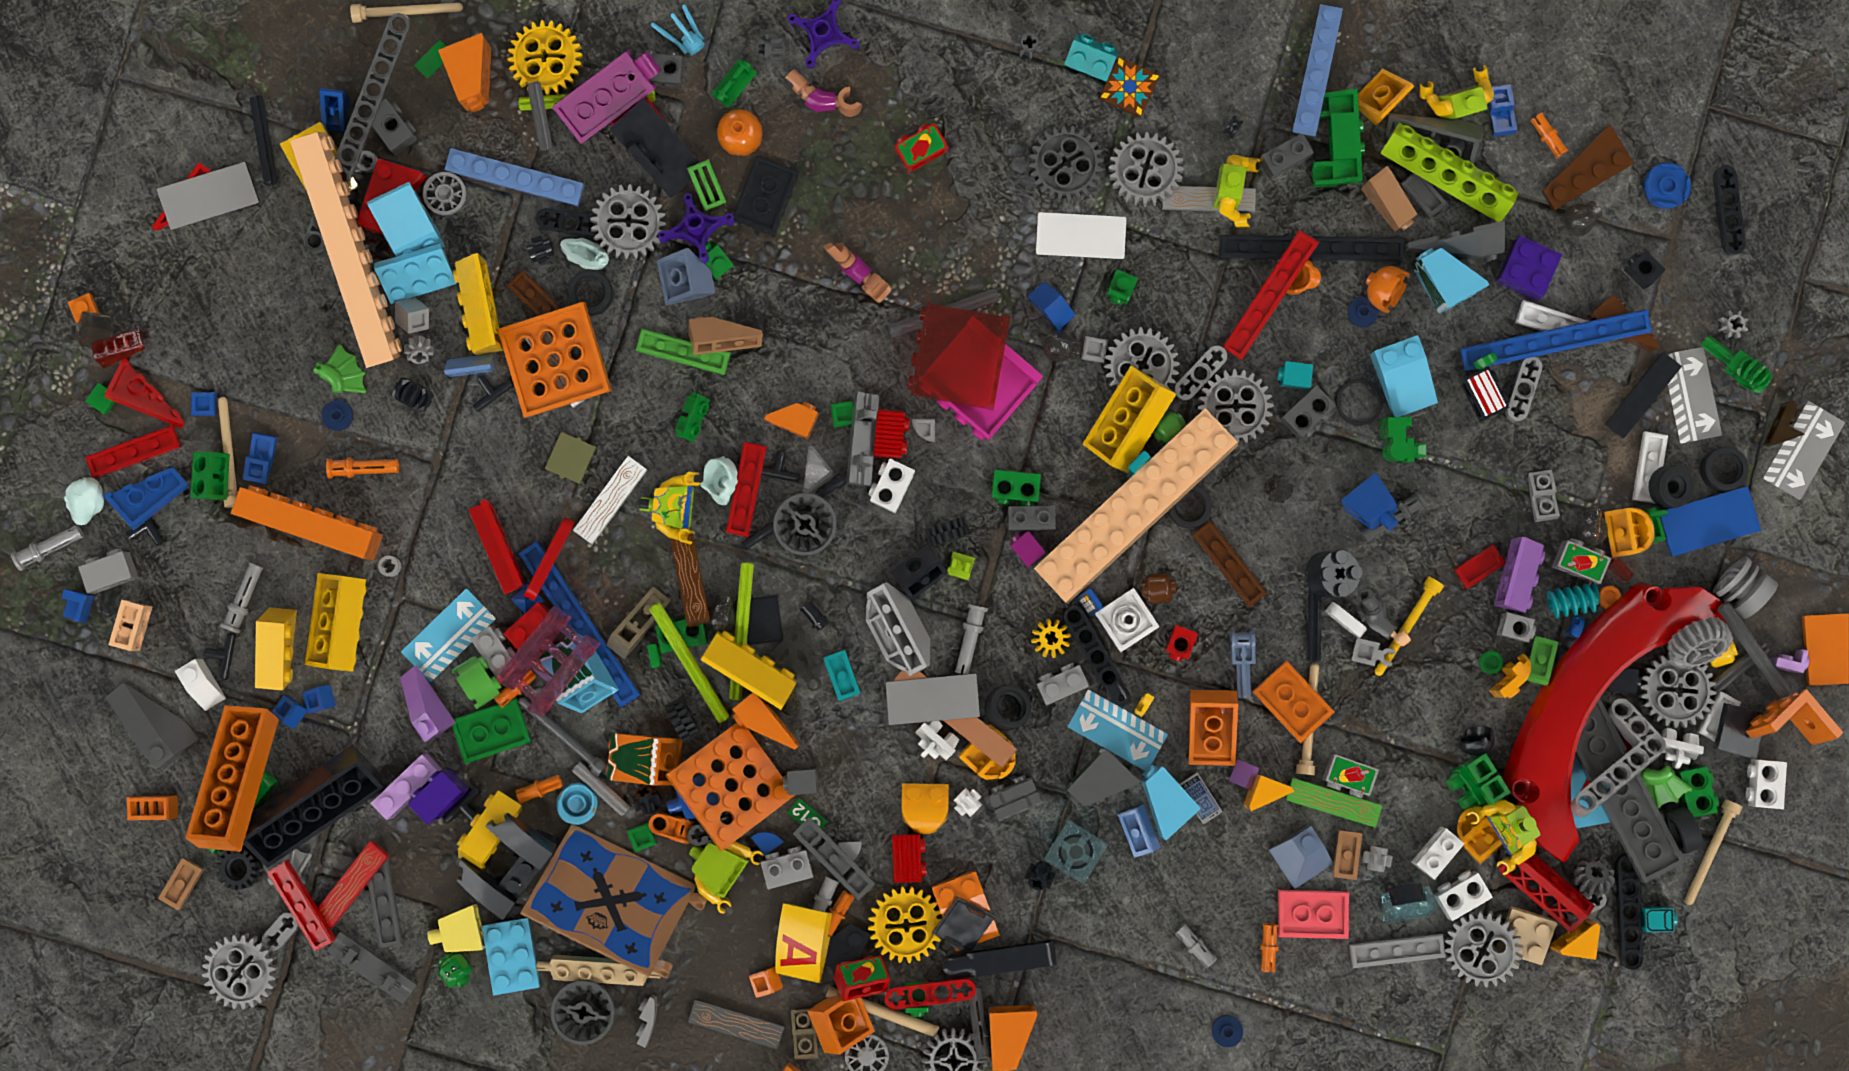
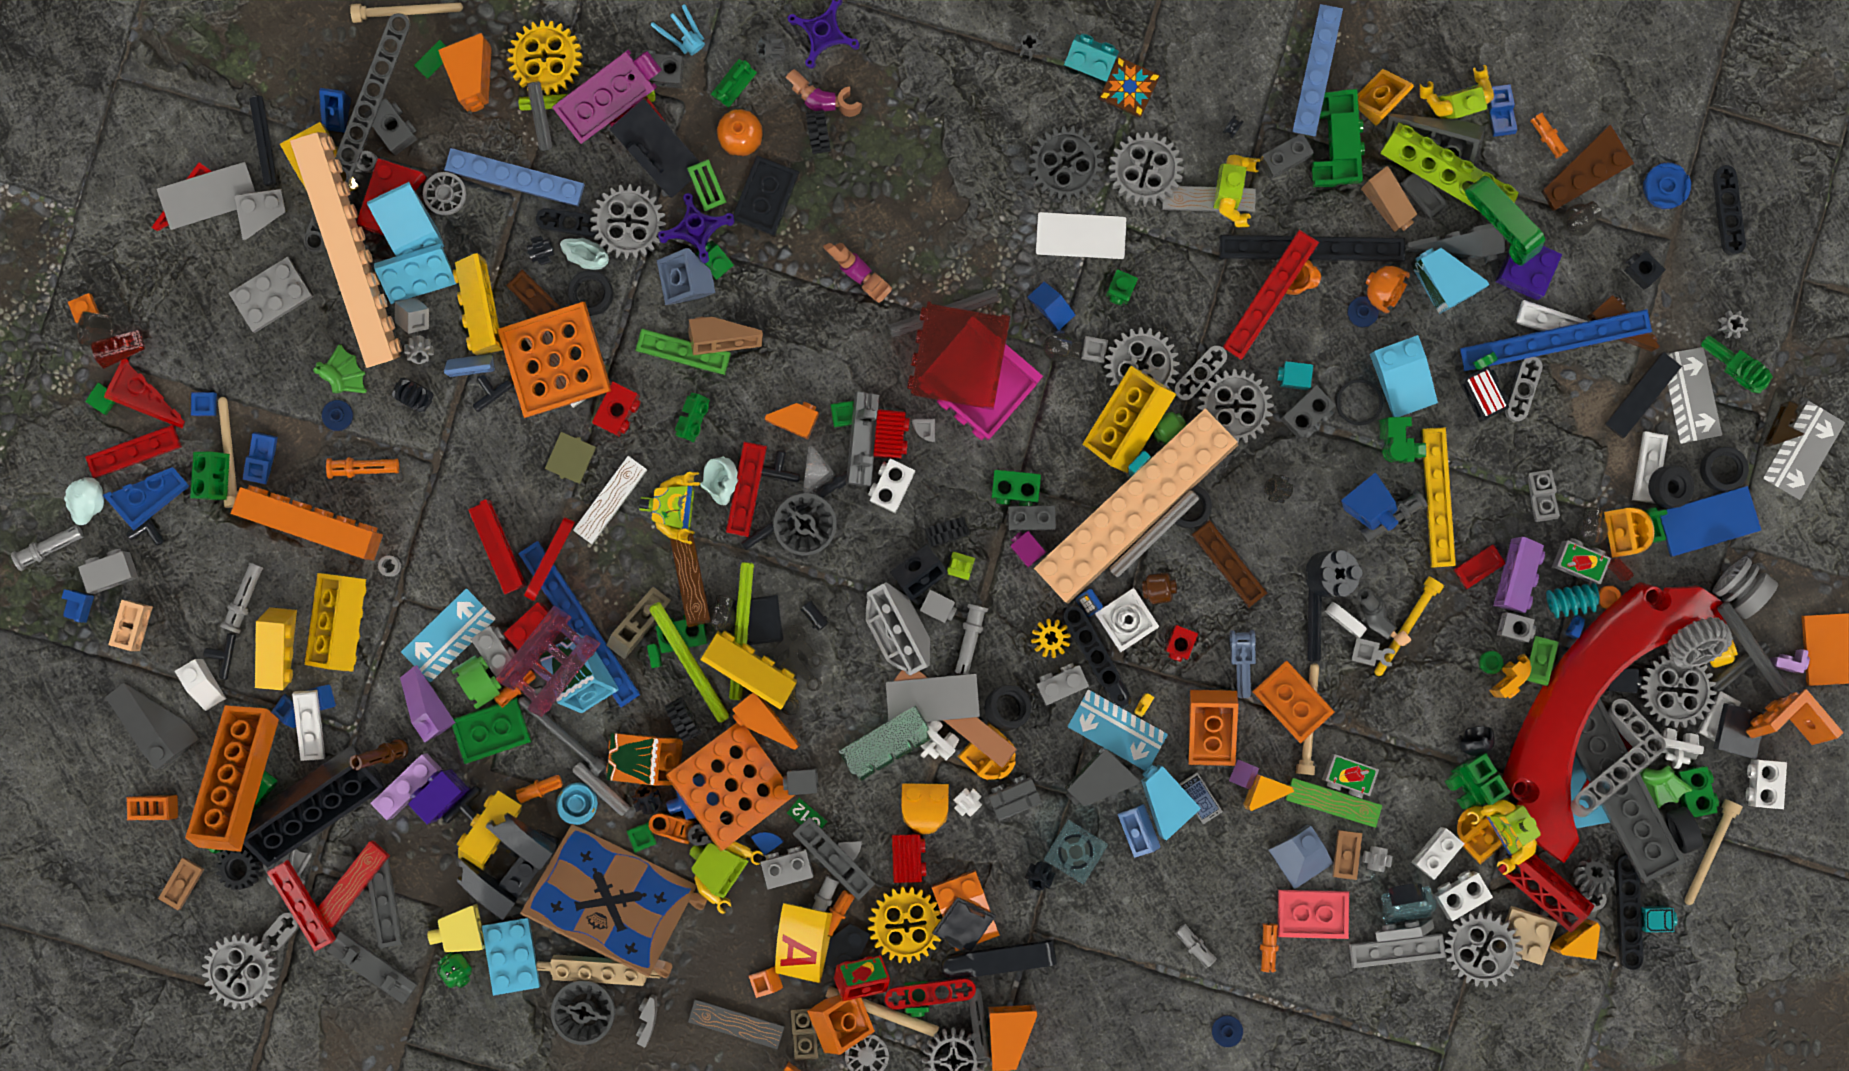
(258, 210): none -> light grey wing
(271, 294): none -> light grey plate
(308, 725): none -> white tile
(384, 753): none -> reddish brown pin
(523, 602): blue slope -> none
(618, 395): none -> red brick
(818, 132): none -> black tyre
(841, 675): teal plate -> none
(890, 737): none -> clear green windscreen
(920, 147): brick -> none
(938, 607): none -> light grey brick
(1154, 533): none -> light grey axle
(1408, 930): none -> light grey wing
(1438, 498): none -> yellow tile
(1507, 218): none -> green beam

